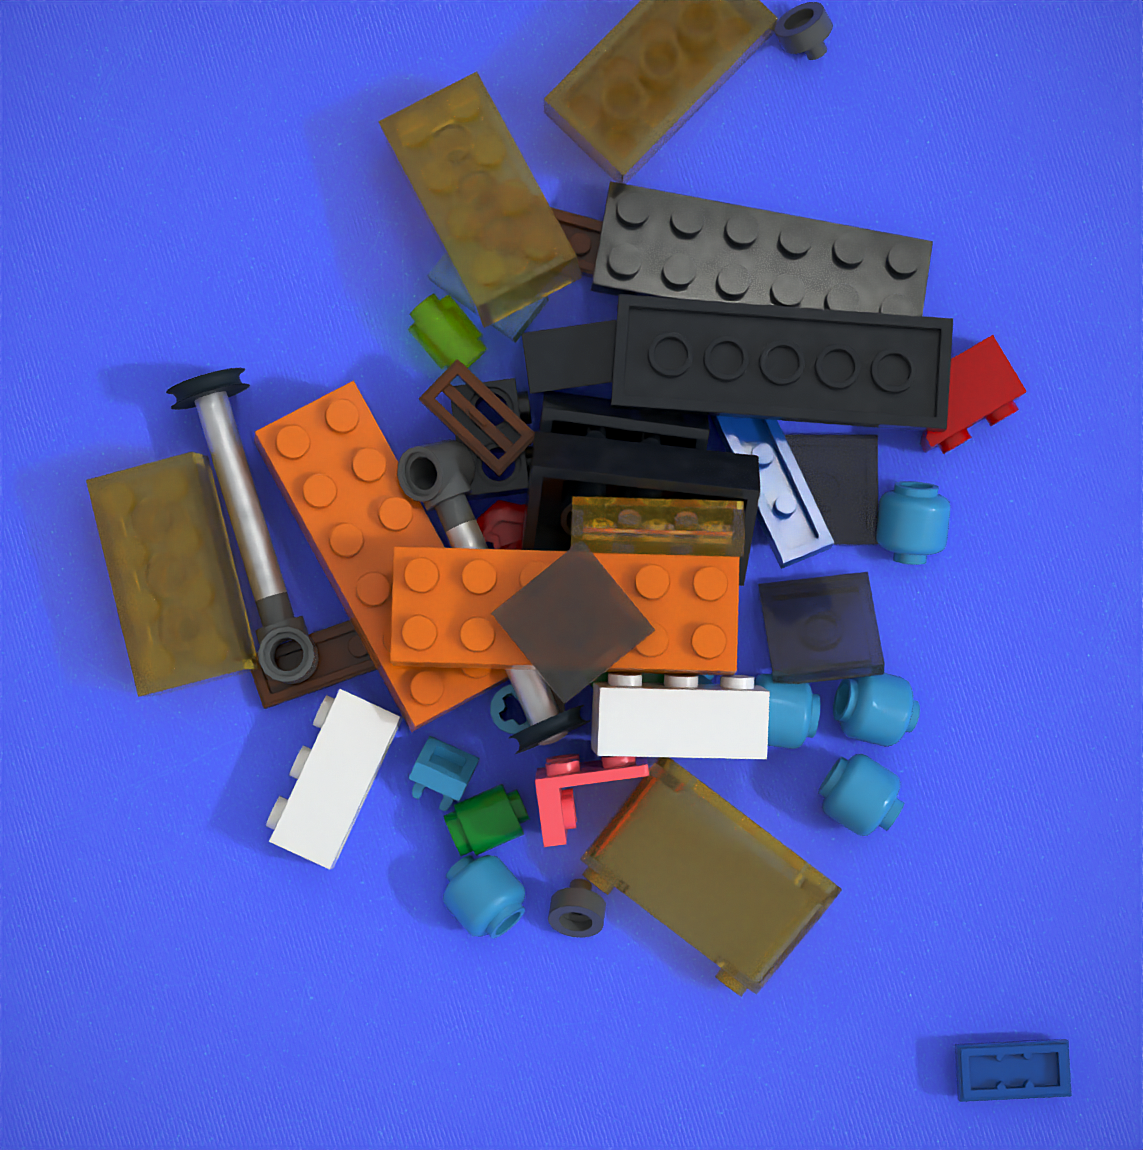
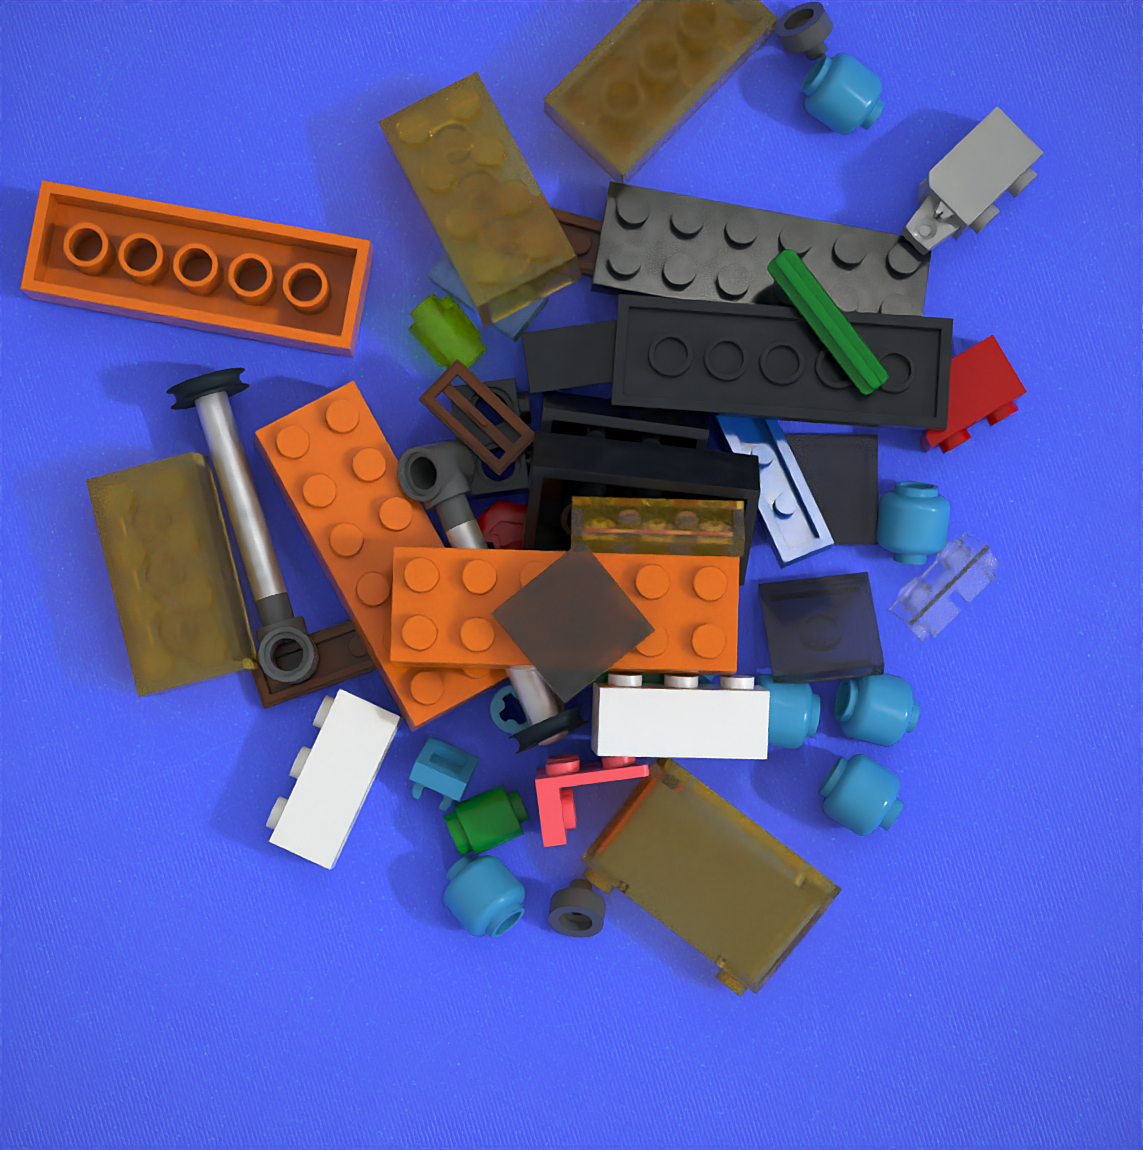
(197, 269): none -> orange brick
(827, 321): none -> green axle
(843, 93): none -> dark azure head
(925, 600): none -> clear hinge
(970, 180): none -> light grey hinge
(1013, 1070): blue plate -> none

